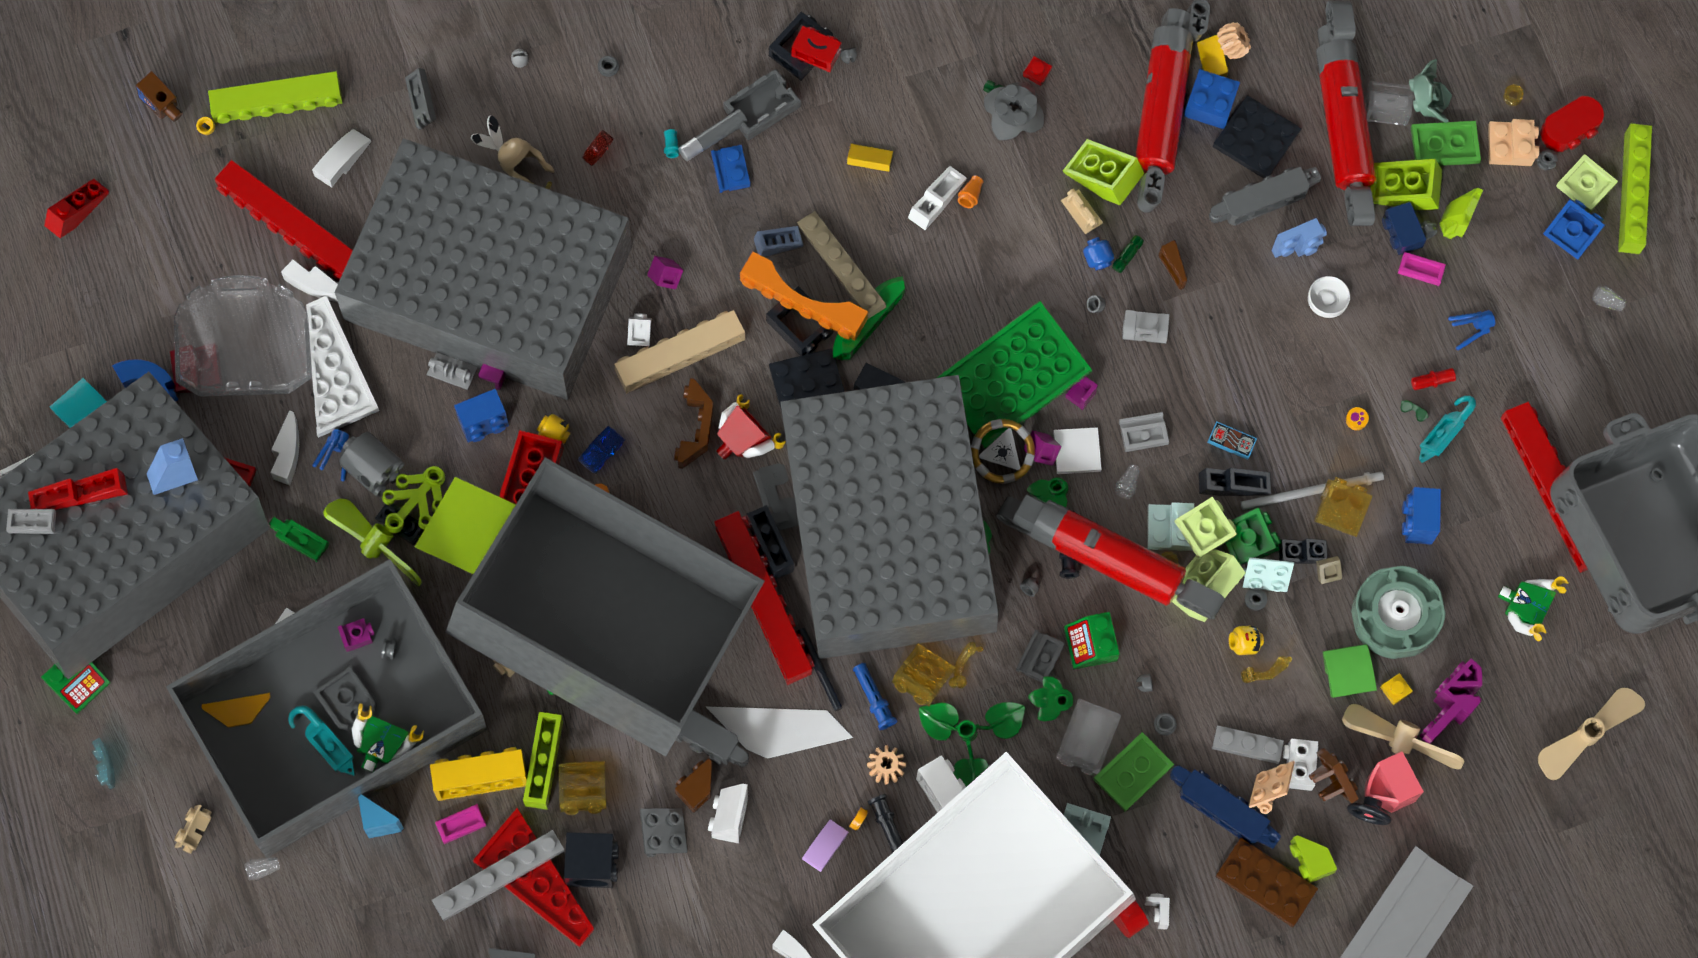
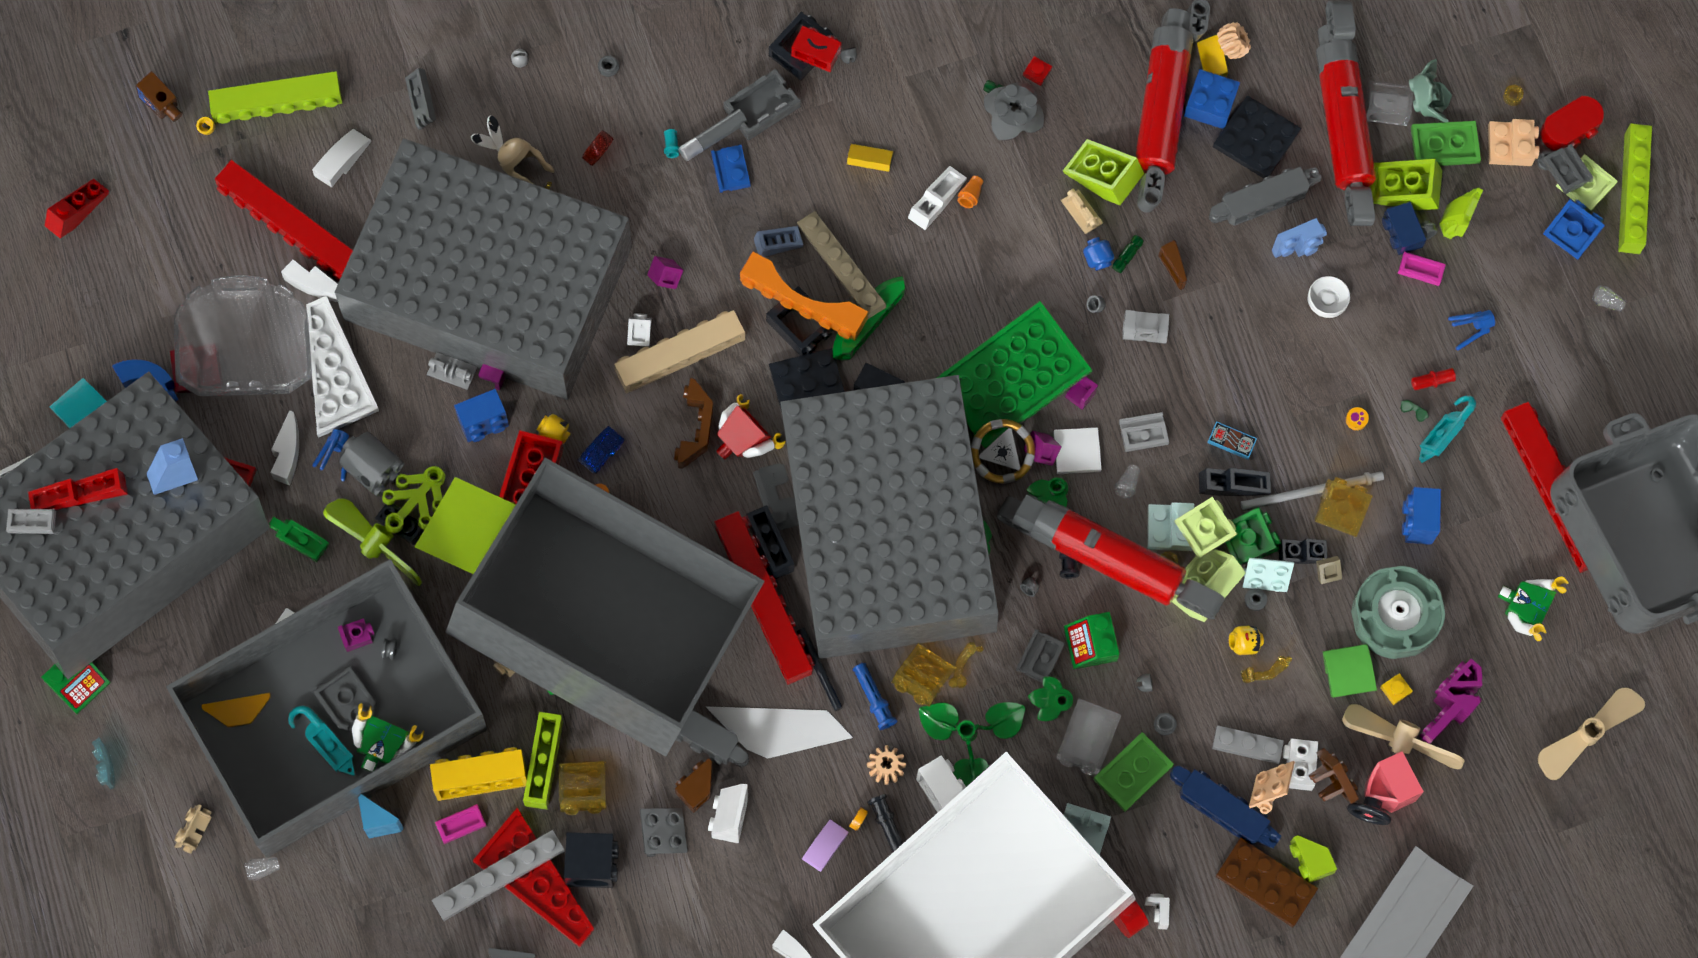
(1567, 169): none -> dark grey plate

